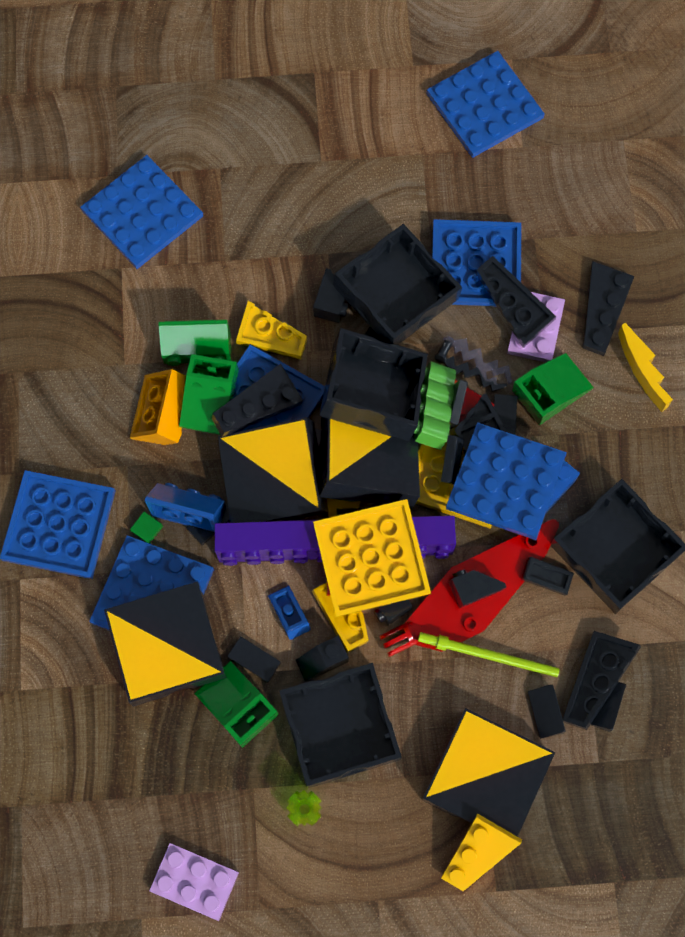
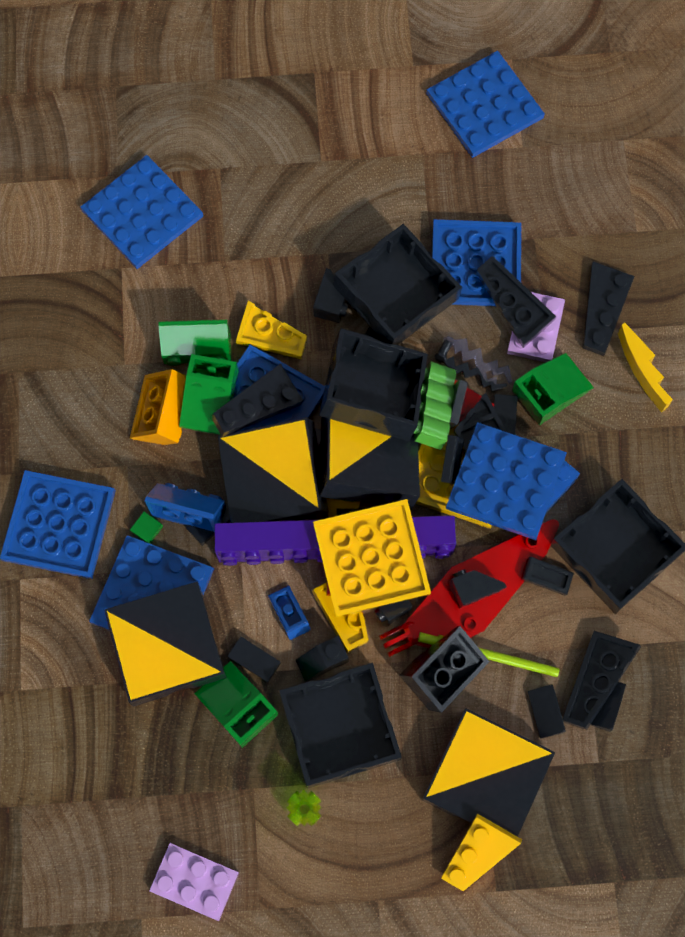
(444, 670): none -> black slope

